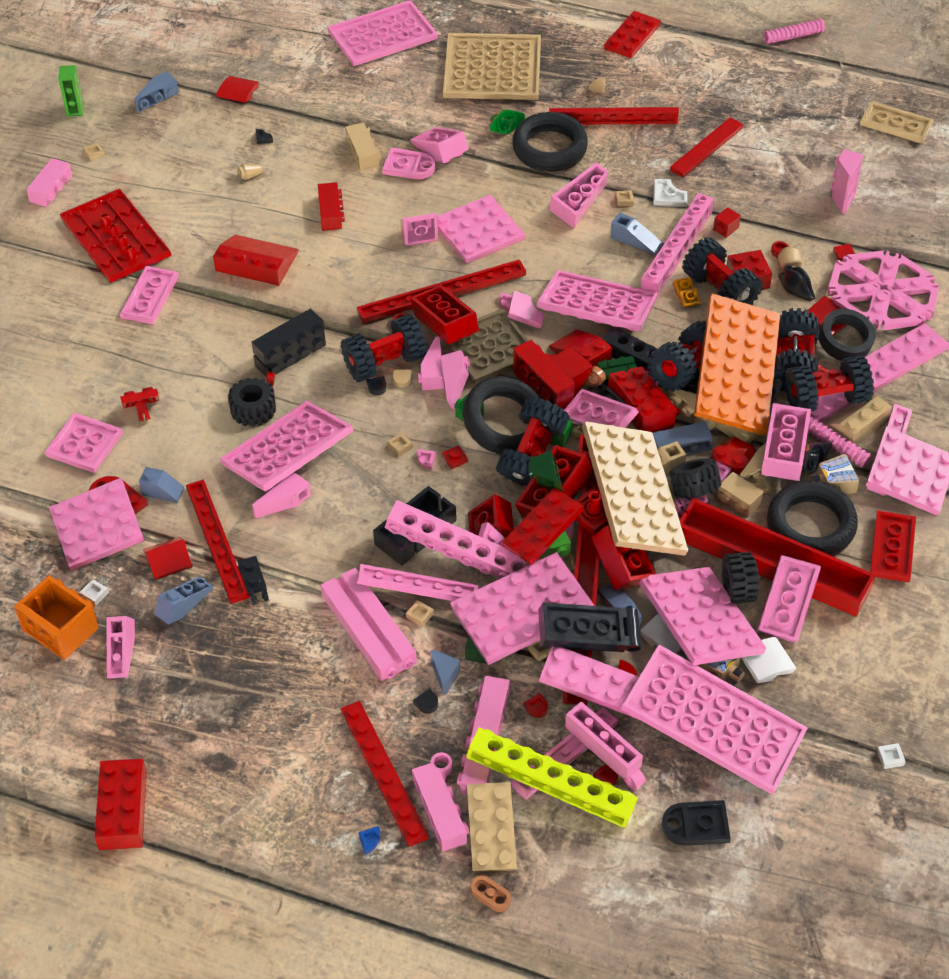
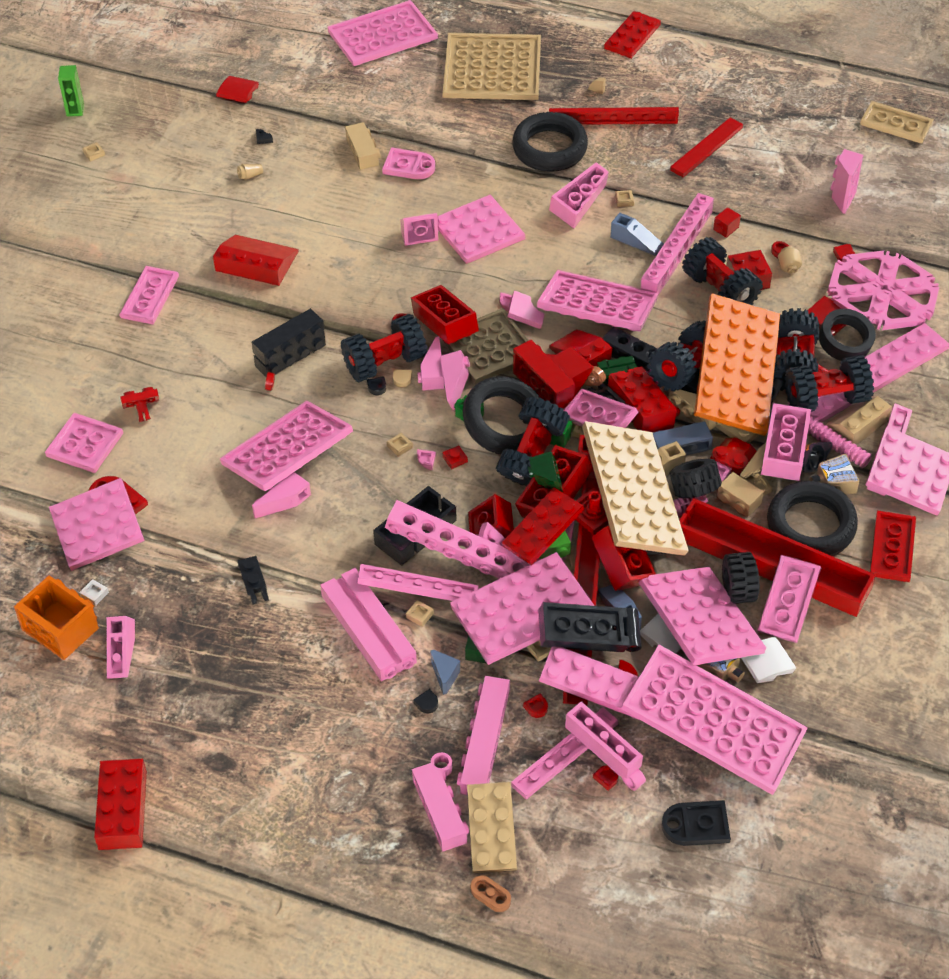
(49, 182): bright pink brick -> none
(115, 235): red piece -> none
(157, 90): sand blue slope -> none
(160, 485): sand blue slope -> none
(168, 558): red slope -> none
(180, 600): sand blue slope -> none
(217, 542): red tile -> none
(252, 402): black tyre -> none
(330, 206): red brick -> none
(369, 839): blue tile -> none
(384, 774): red plate -> none
(441, 143): bright pink slope -> none
(456, 286): red plate -> none
(506, 121): green hat -> none
(556, 787): neon yellow brick -> none
(667, 195): white tile -> none
(686, 292): light orange slope -> none
(793, 31): bright pink piece -> none
(797, 282): black hat -> none
(891, 756): white tile -> none

